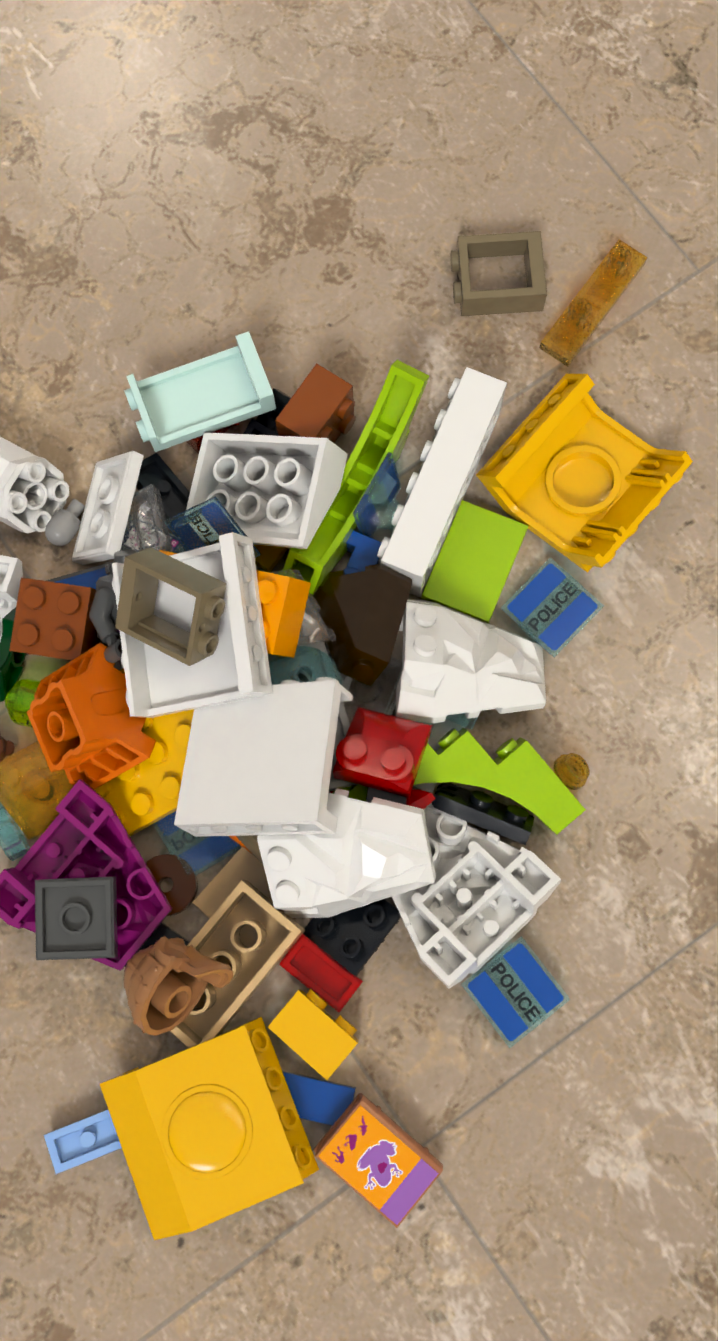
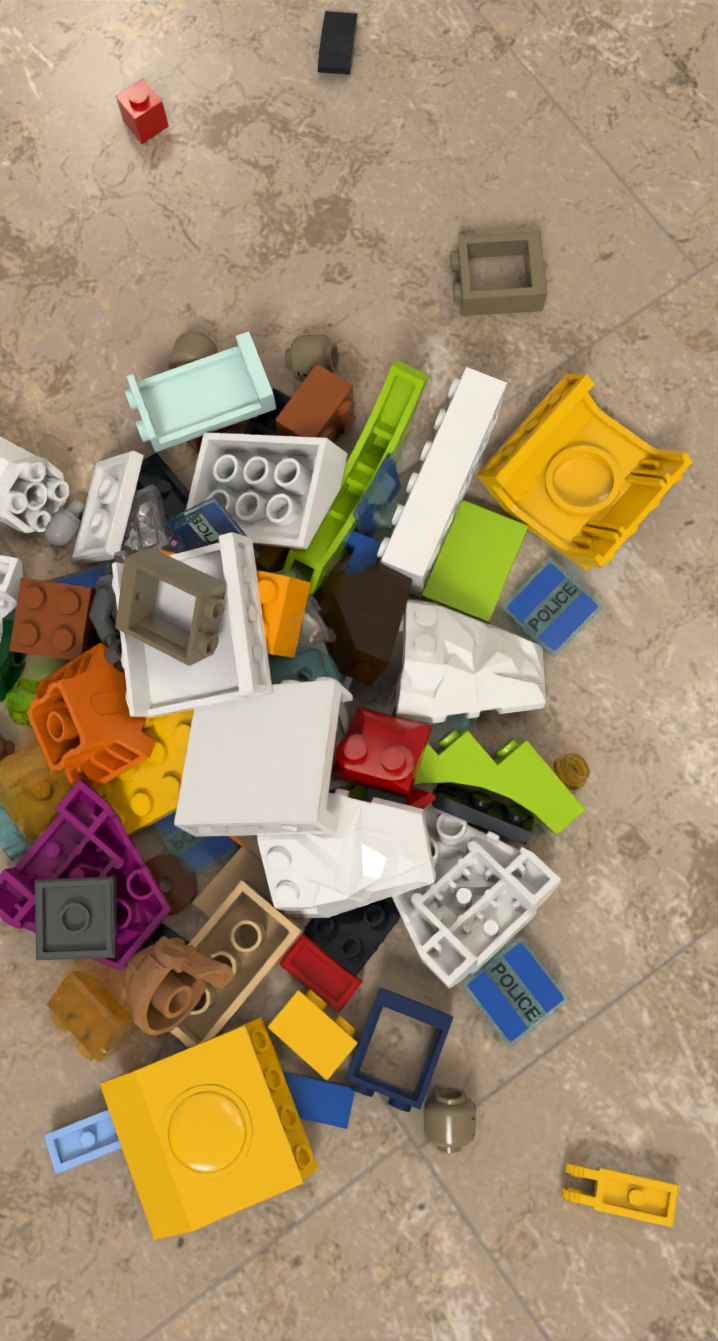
(90, 1015): none -> clear yellow slope
(142, 110): none -> red brick
(190, 348): none -> dark tan head
(309, 350): none -> dark tan head
(337, 43): none -> black slope
(378, 1159): piece -> none
(398, 1096): none -> dark blue window
(449, 1119): none -> dark tan head
(593, 303): clear yellow plate -> none
(625, 1194): none -> yellow hinge

